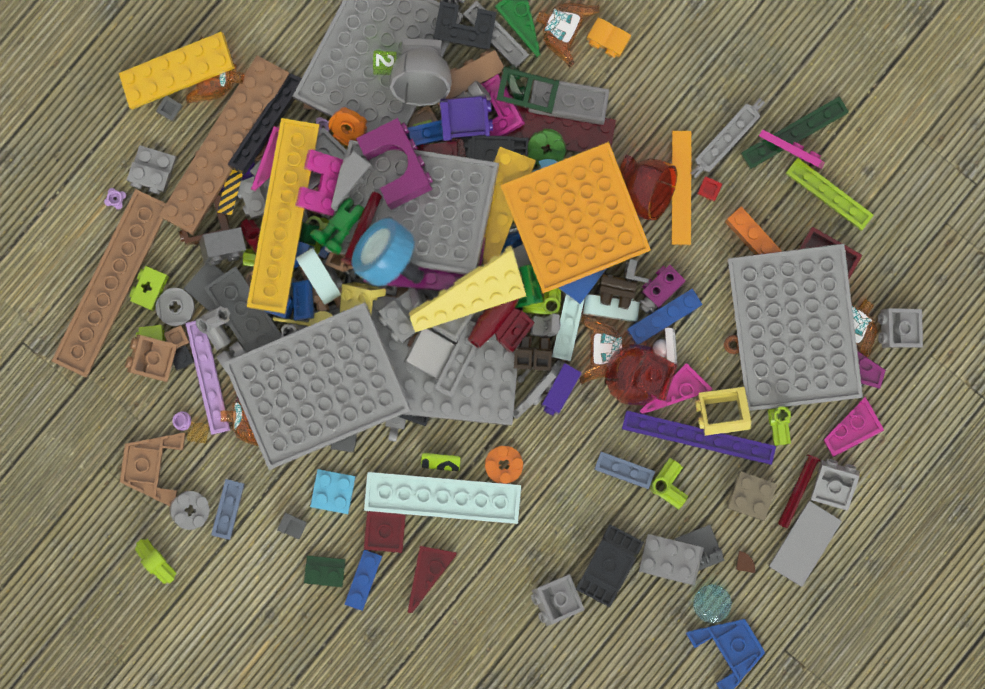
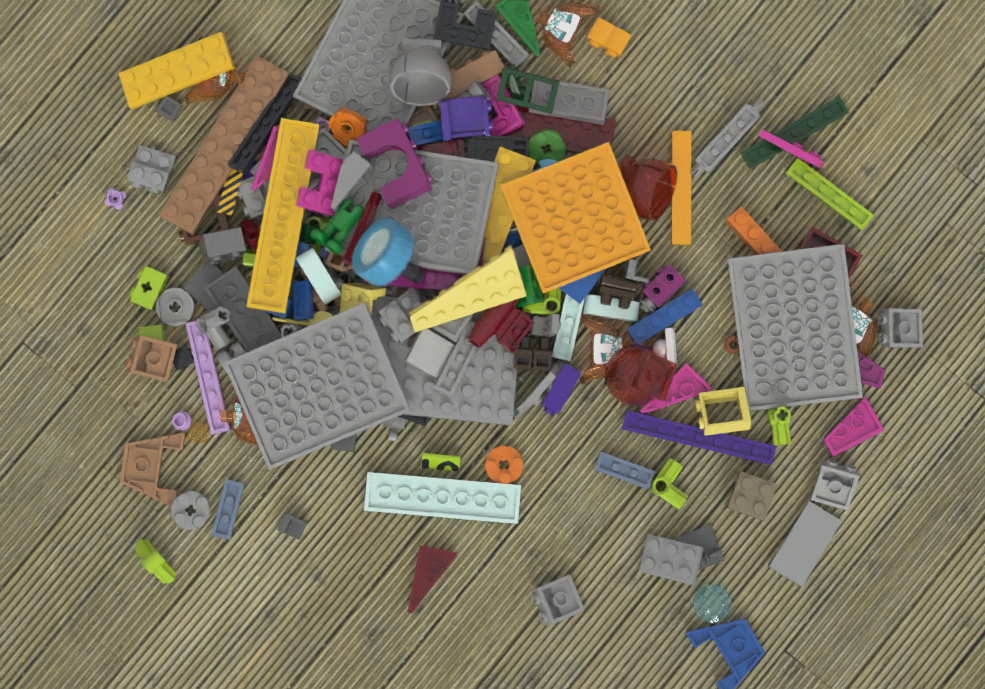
(110, 284): medium nougat plate -> none
(177, 336): medium nougat plate -> none
(324, 571): dark green plate -> none
(332, 491): medium azure plate -> none
(363, 580): blue plate -> none
(383, 62): clear neon green brick -> none
(384, 531): dark red plate -> none
(609, 565): black plate -> none
(709, 189): red plate -> none
(745, 563): reddish brown tile -> none
(798, 491): dark red axle -> none

